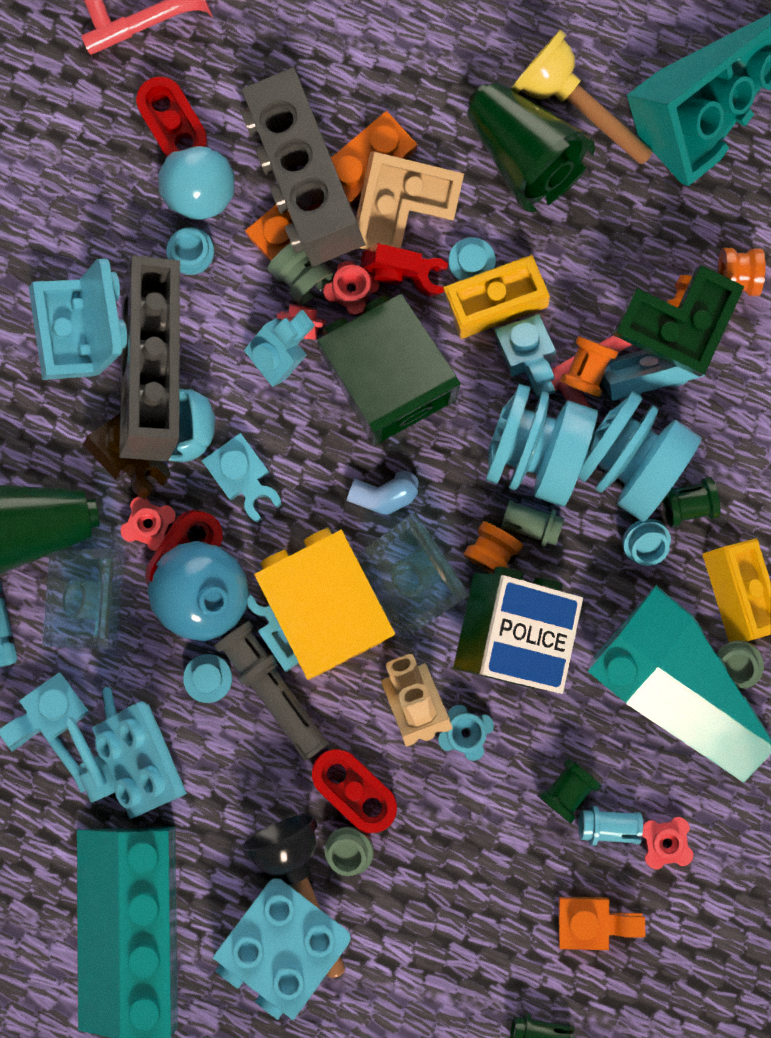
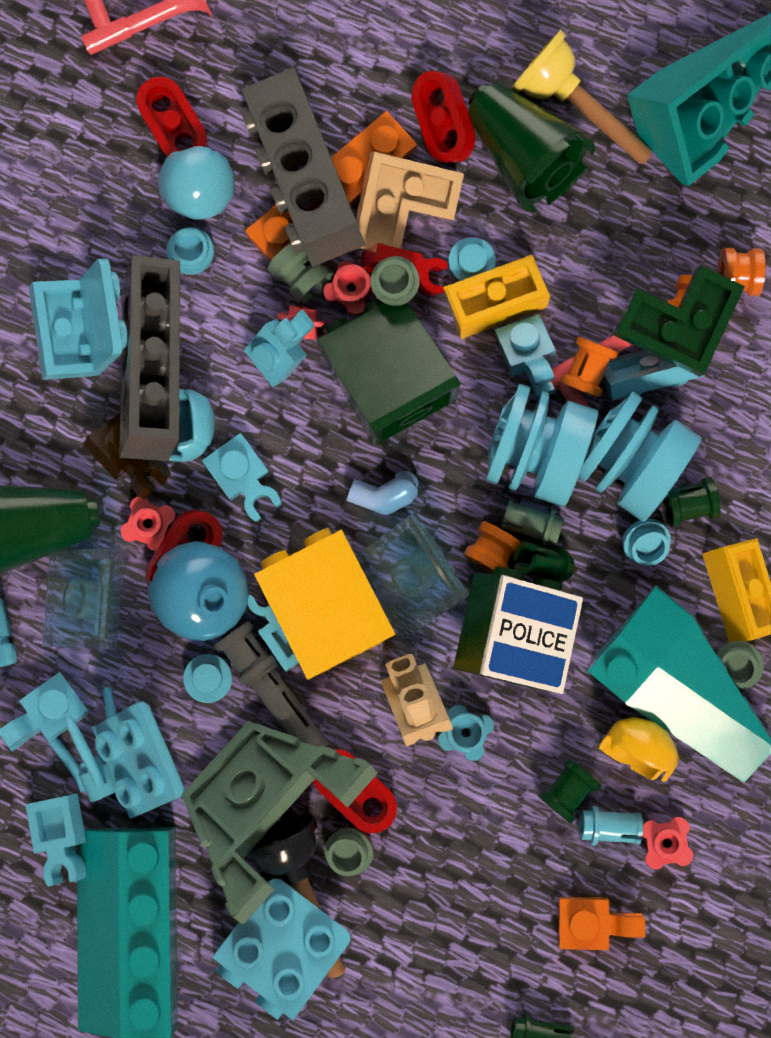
(56, 828): none -> medium azure plate
(247, 794): none -> sand green wing
(395, 281): none -> sand green plate
(443, 120): none -> red plate
(550, 564): none -> dark green pin
(641, 746): none -> yellow hair

